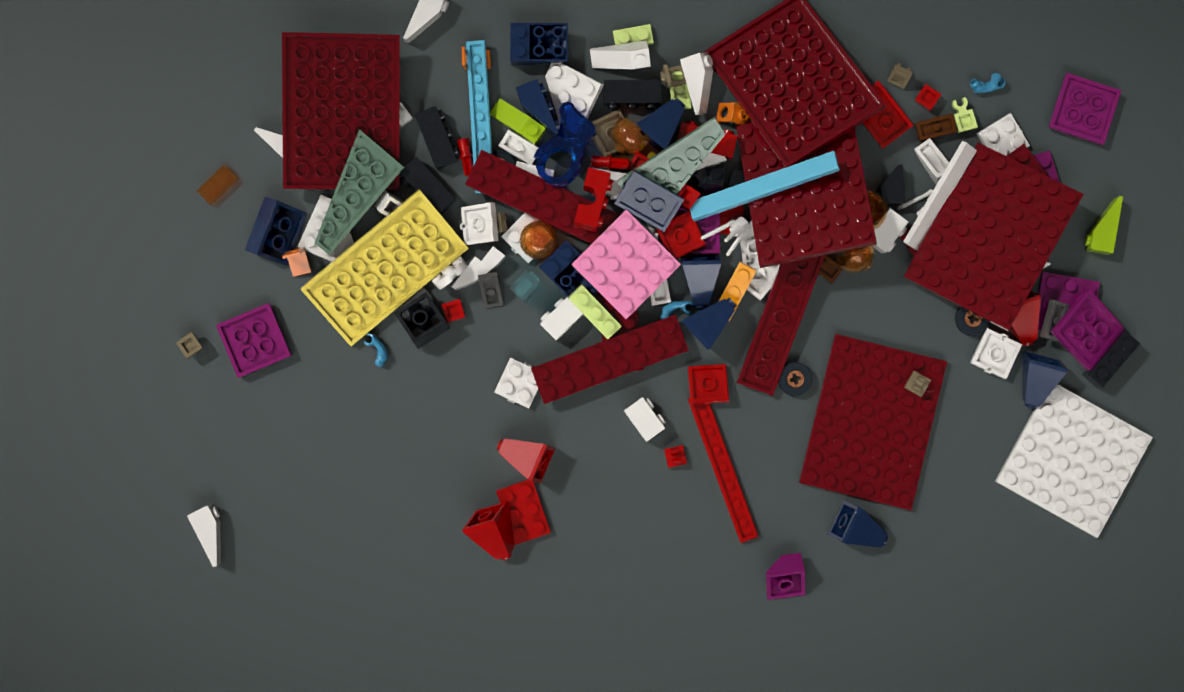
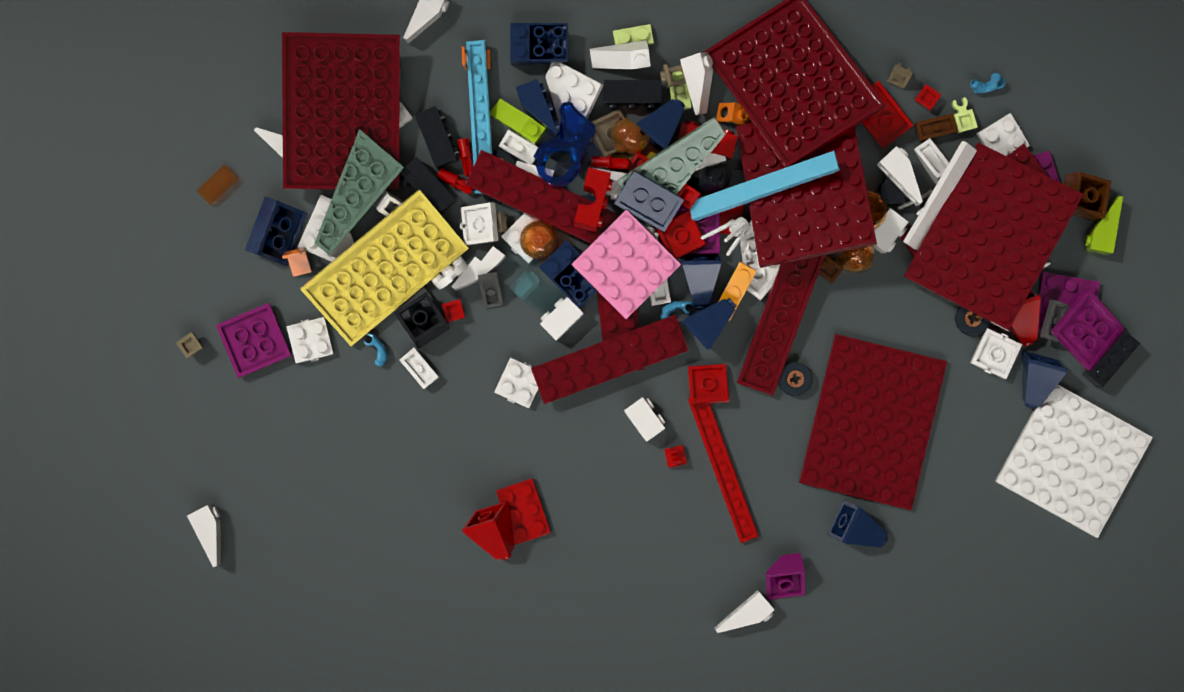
(310, 340): none -> white plate
(419, 368): none -> white plate
(454, 180): none -> red axle
(527, 457): slope -> none
(594, 311): yellowish green plate -> none
(749, 612): none -> white slope
(900, 171): none -> white slope
(917, 384): dark tan tile -> none
(1084, 109): magenta plate -> none
(1095, 197): none -> reddish brown brick

